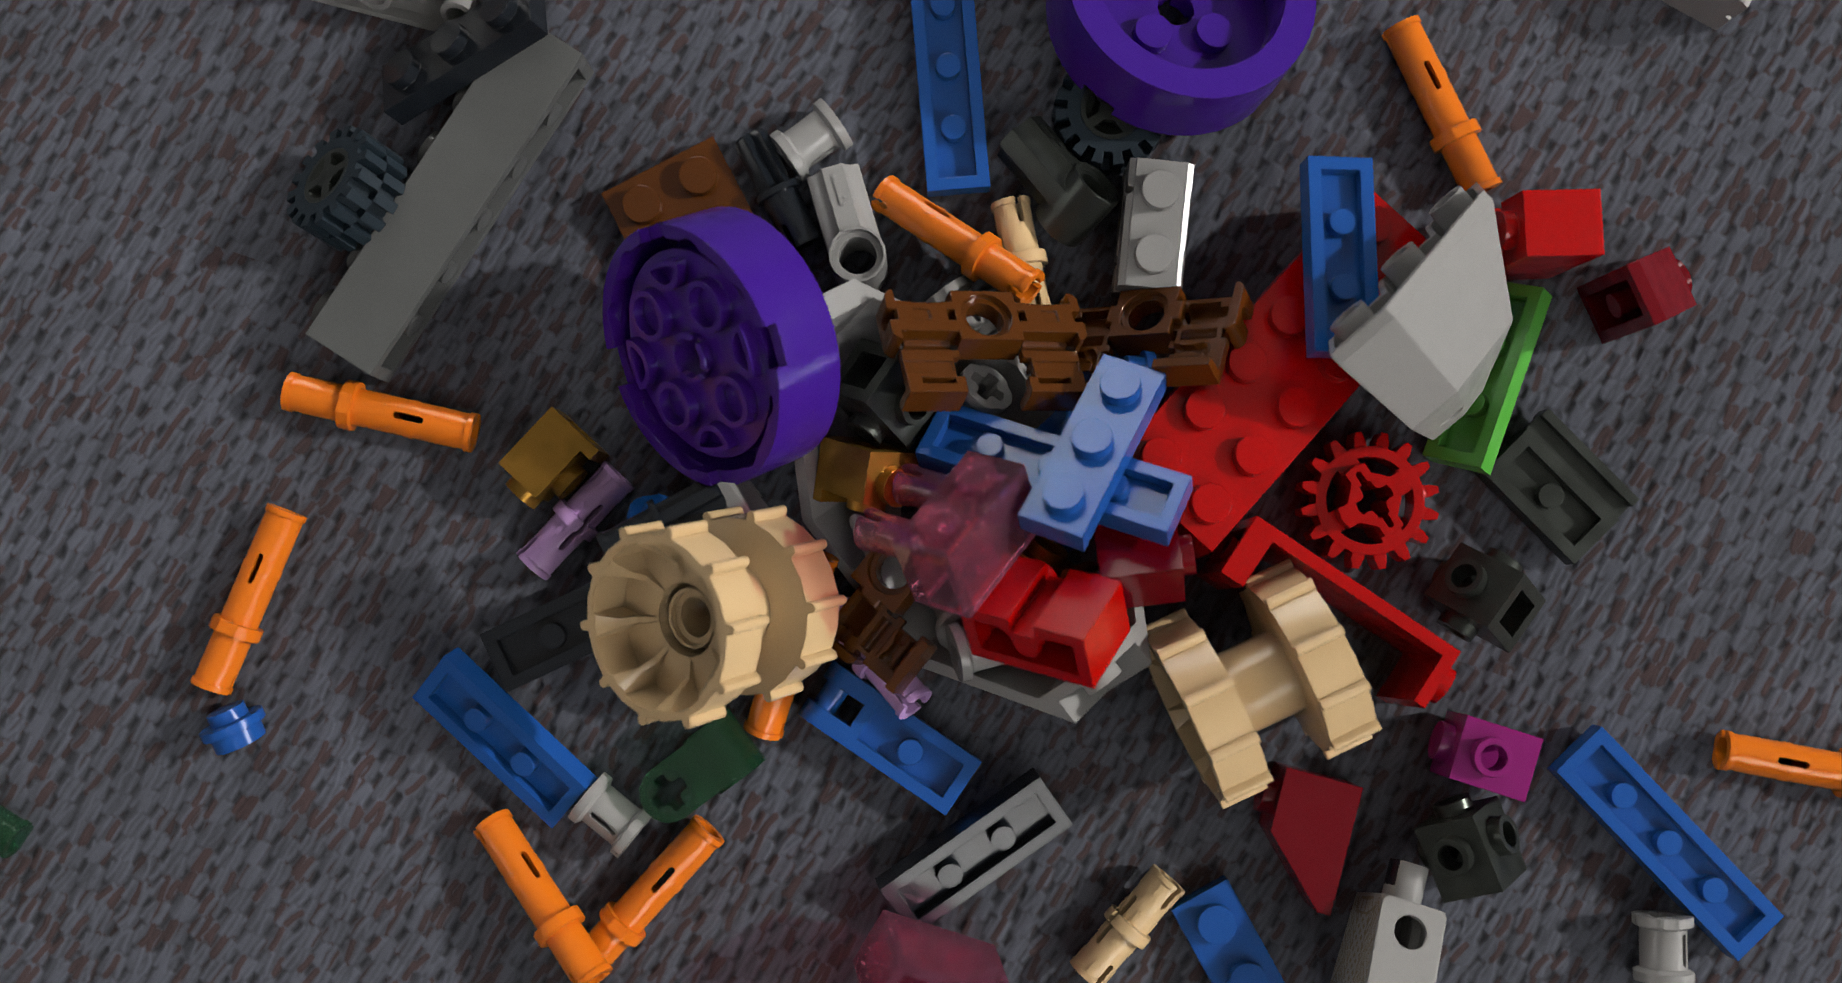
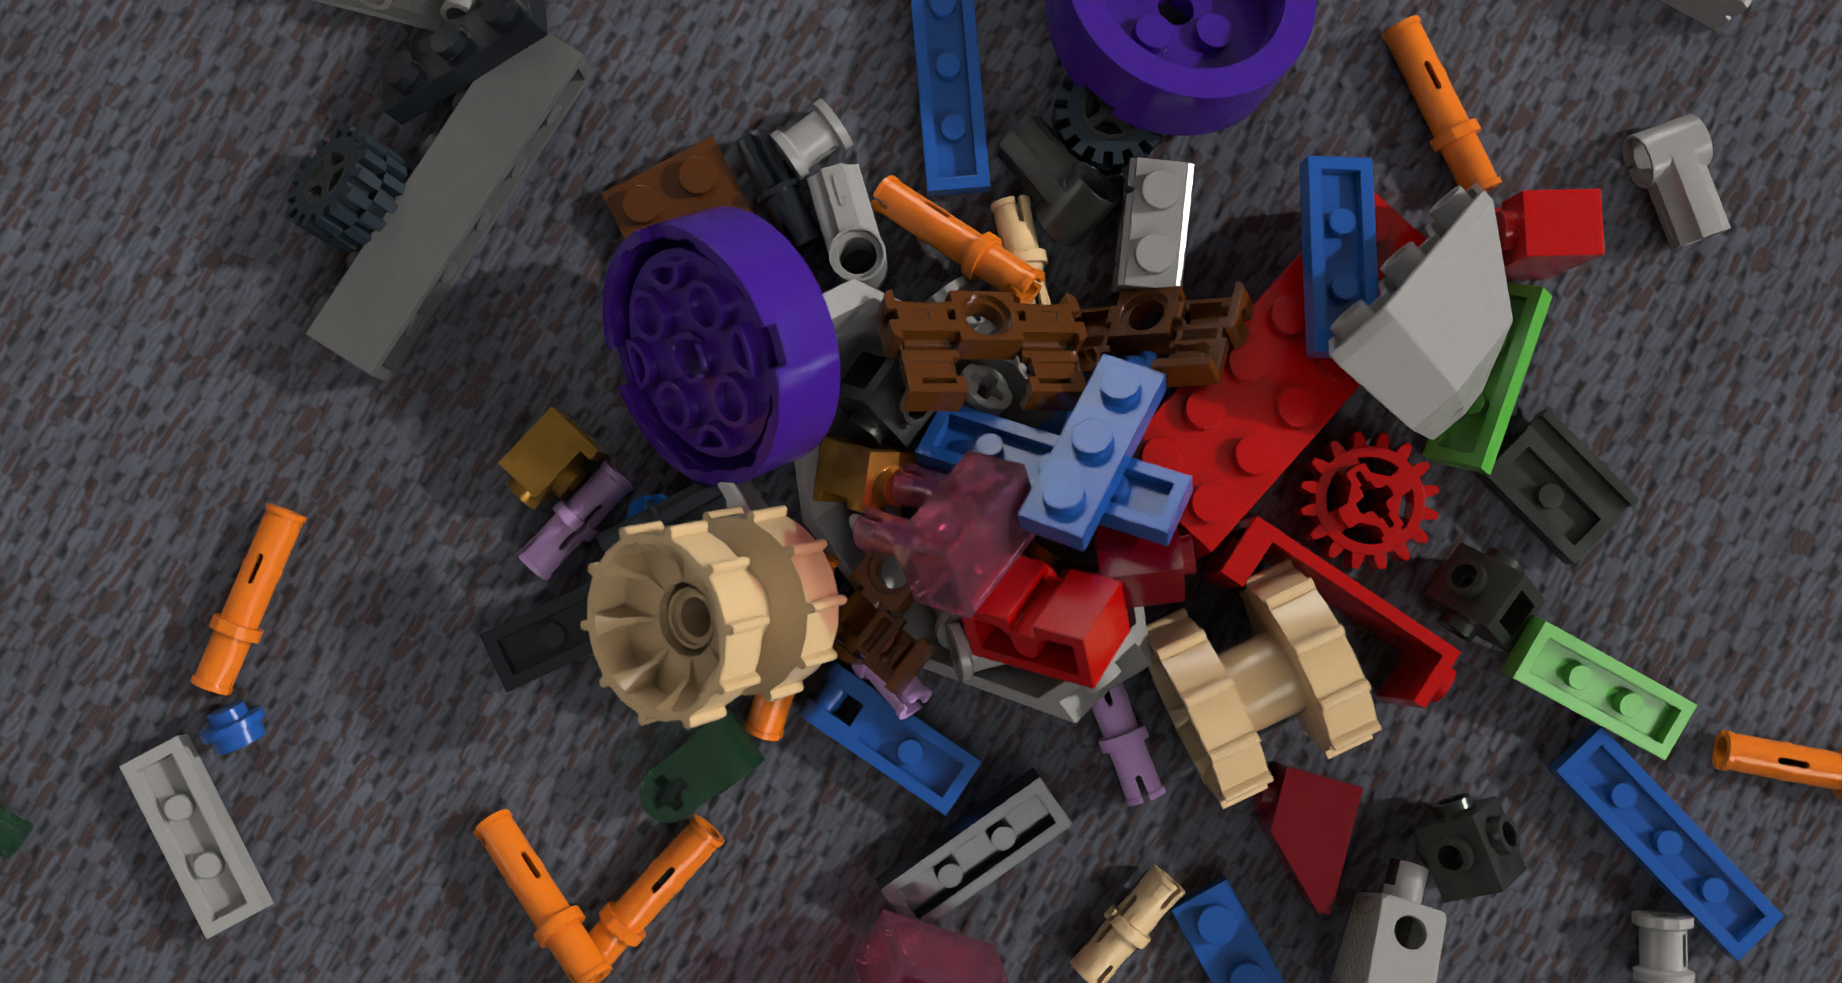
(196, 835): none -> light grey plate
(356, 406): orange pin -> none
(504, 737): blue plate -> none
(610, 814): light grey bush -> none
(1126, 745): none -> lavender pin
(1484, 754): magenta brick -> none
(1598, 687): none -> bright green plate
(1638, 295): dark red slope -> none
(1674, 169): none -> light grey piece

